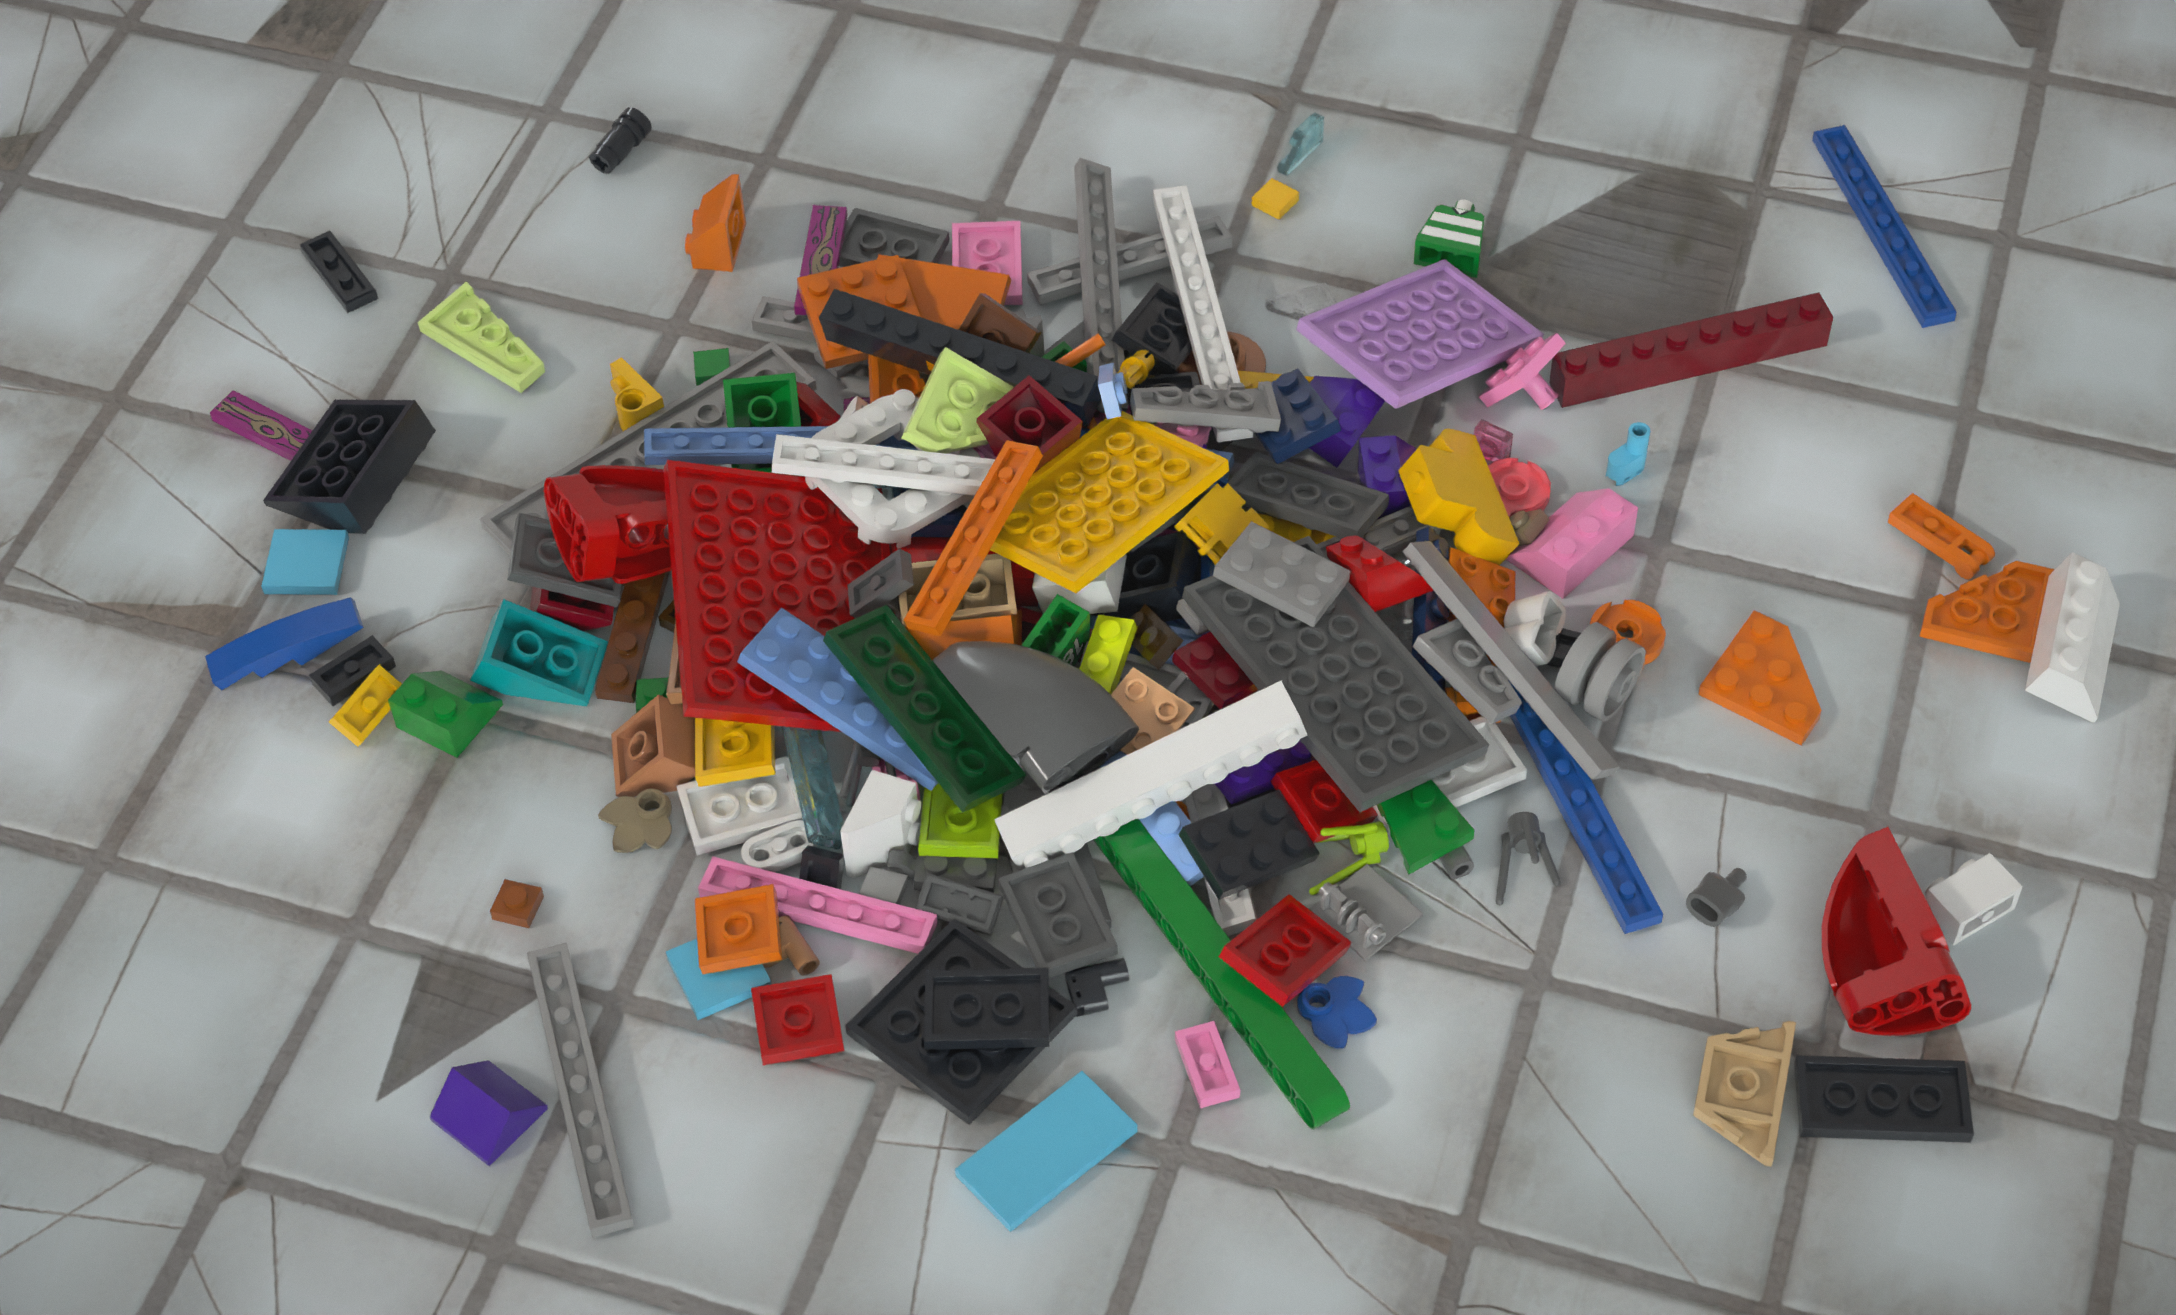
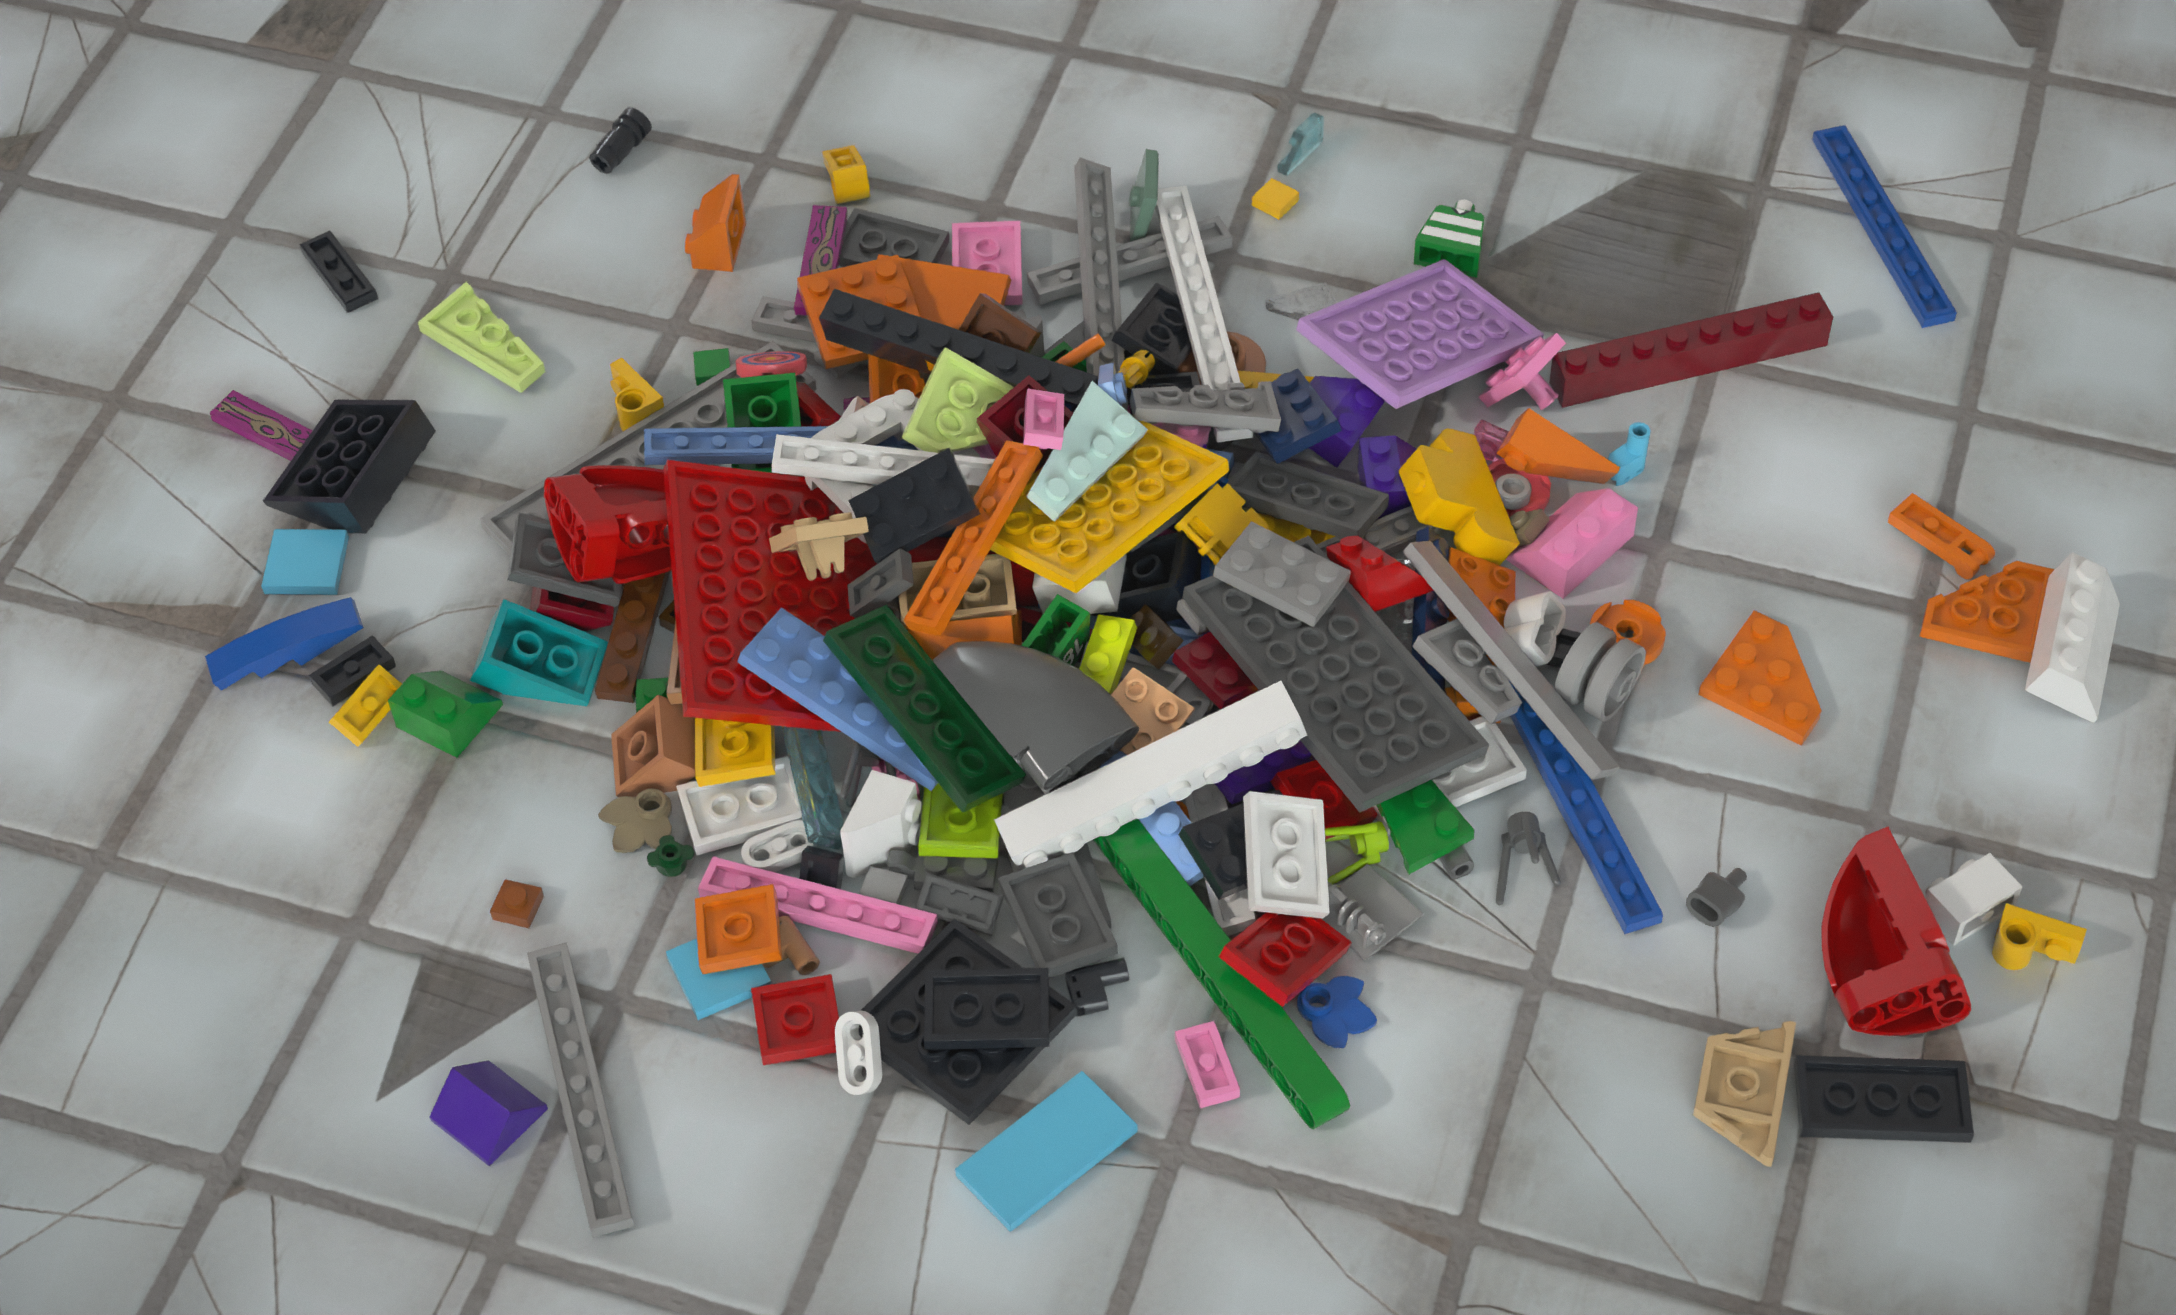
(670, 865): none -> dark green plate
(771, 363): none -> coral tile
(820, 541): none -> tan plate
(847, 174): none -> yellow plate
(858, 1051): none -> white plate
(915, 506): none -> black plate
(1044, 419): none -> bright pink plate
(1091, 444): none -> light aqua wing
(1144, 195): none -> sand green plate
(1286, 855): none -> white plate
(1514, 491): none -> light grey tile
(1547, 450): none -> orange slope
(2034, 933): none -> yellow plate

